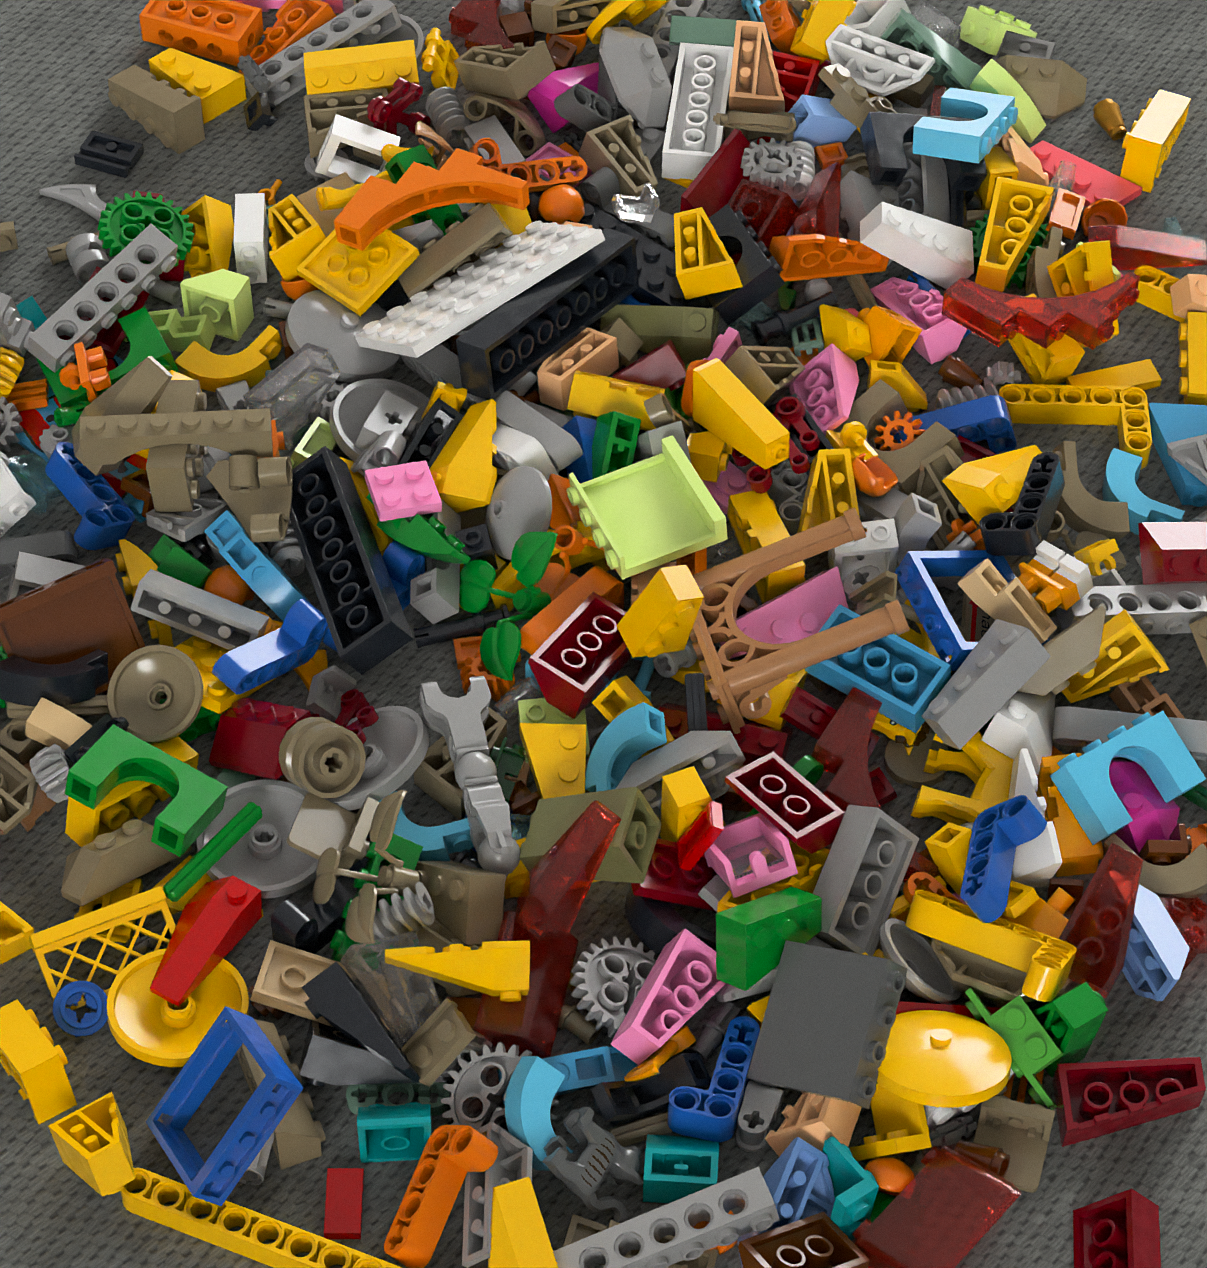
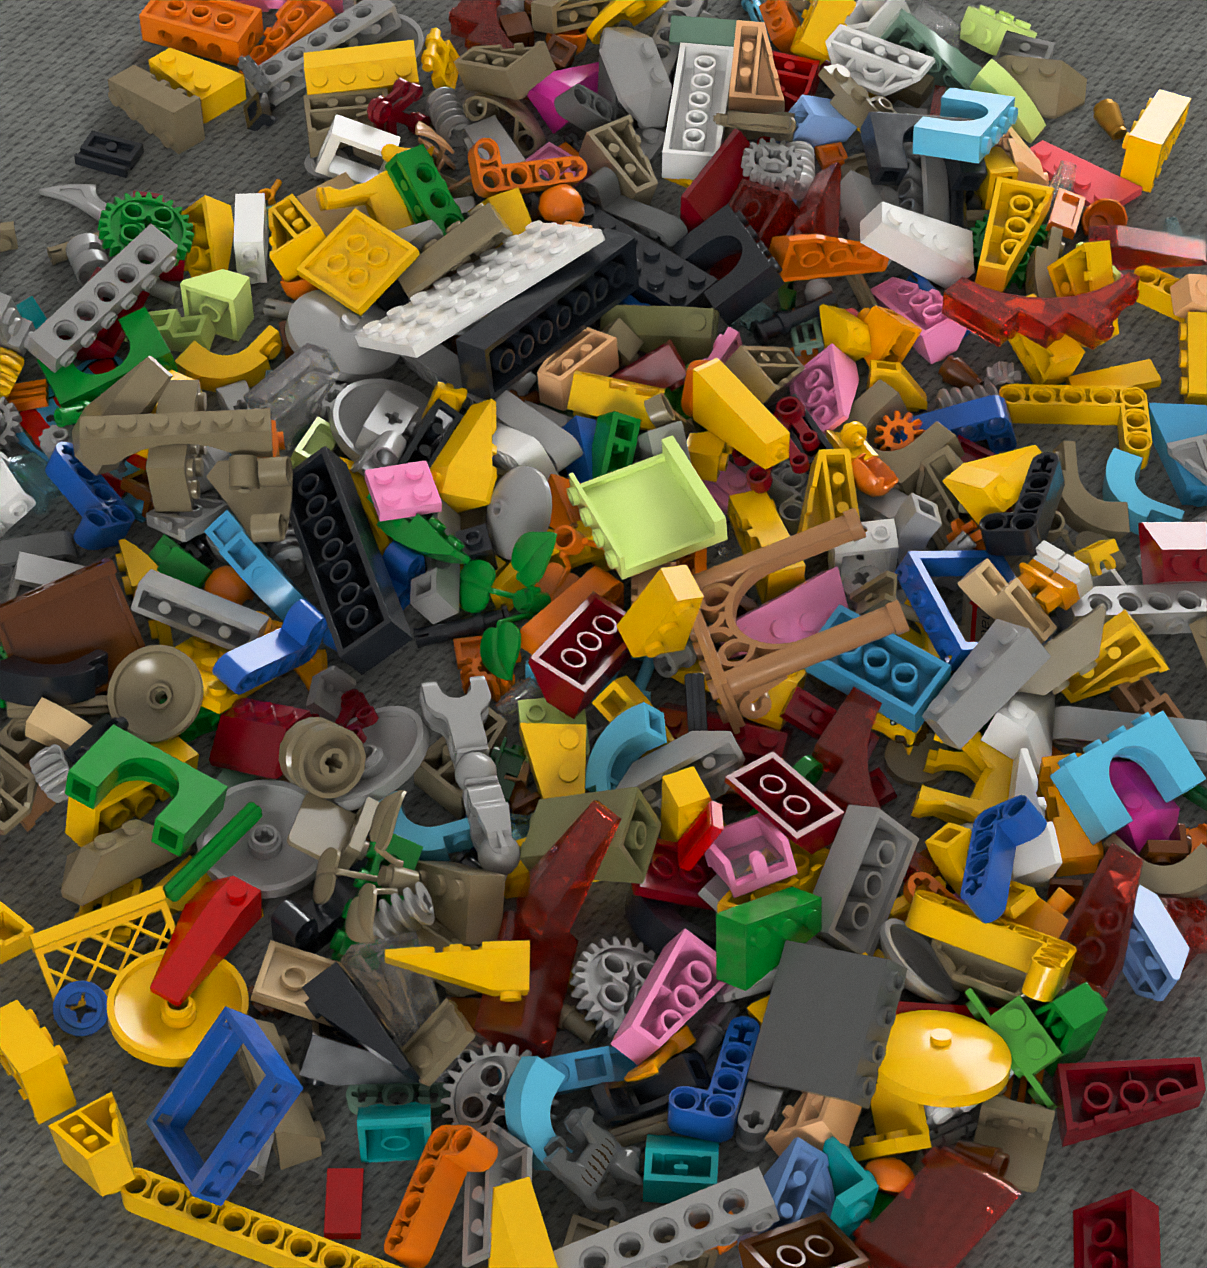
(83, 373): orange hips -> none
(421, 188): orange arch -> none
(636, 208): clear bracket -> none
(701, 257): yellow wedge -> none

